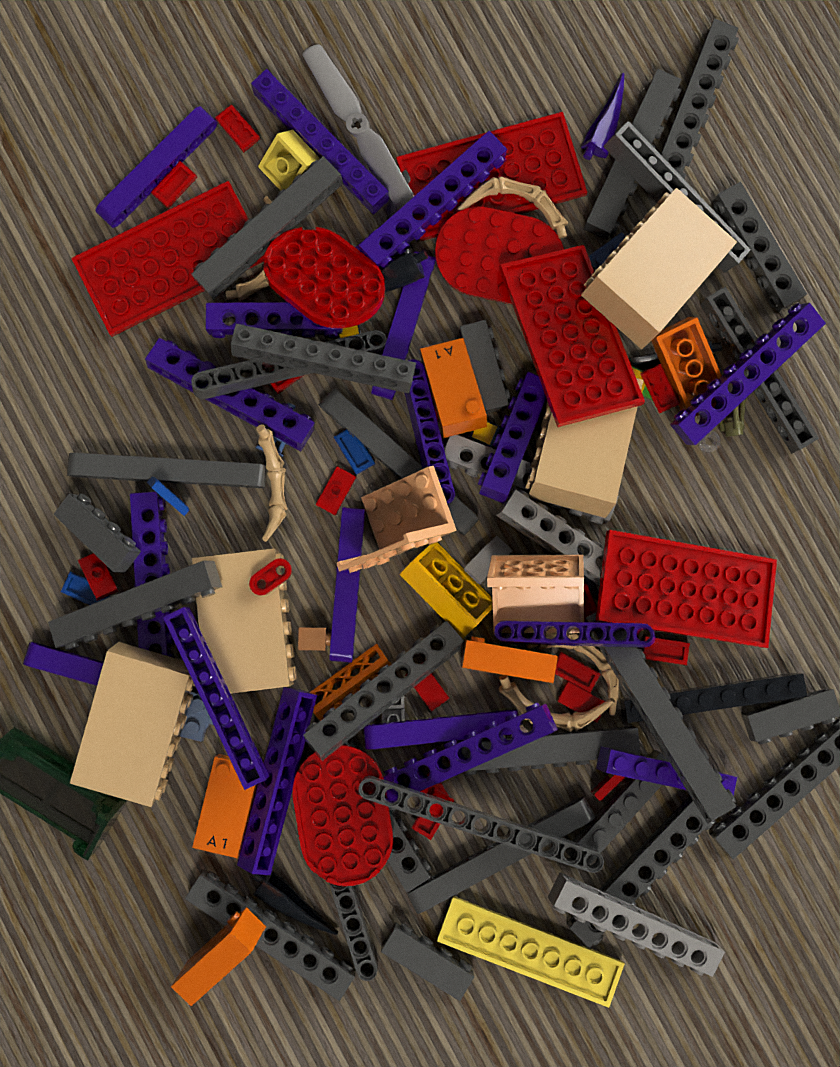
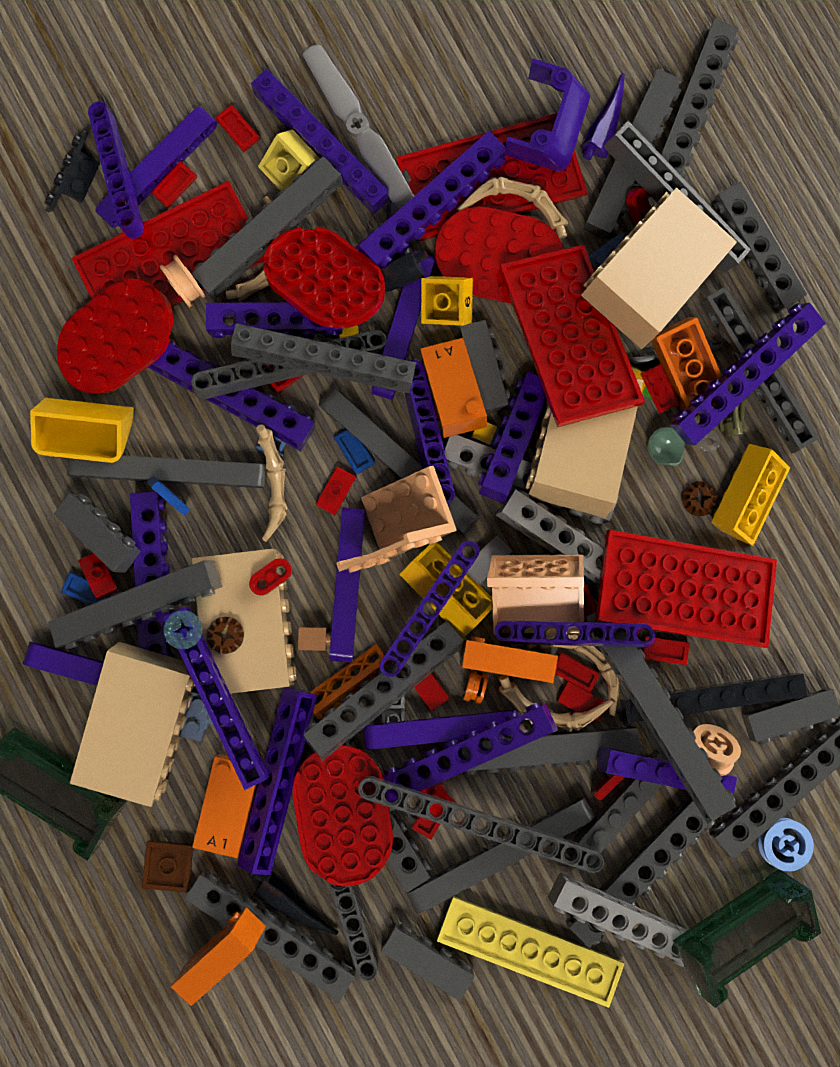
(76, 175): none -> black bracket
(80, 429): none -> yellow windscreen
(115, 170): none -> dark purple beam
(115, 336): none -> red plate
(167, 866): none -> reddish brown plate
(174, 622): none -> clear light blue gear
(182, 281): none -> light nougat wheel
(234, 628): none -> reddish brown gear
(431, 597): none -> dark purple beam
(446, 300): none -> yellow brick
(473, 685): none -> orange wheel
(554, 148): none -> dark purple windscreen
(637, 204): none -> red plate
(666, 447): none -> sand green helmet
(694, 507): none -> reddish brown gear
(719, 745): none -> light nougat wheel
(746, 933): none -> windscreen
(751, 494): none -> yellow slope
(797, 853): none -> light blue wheel

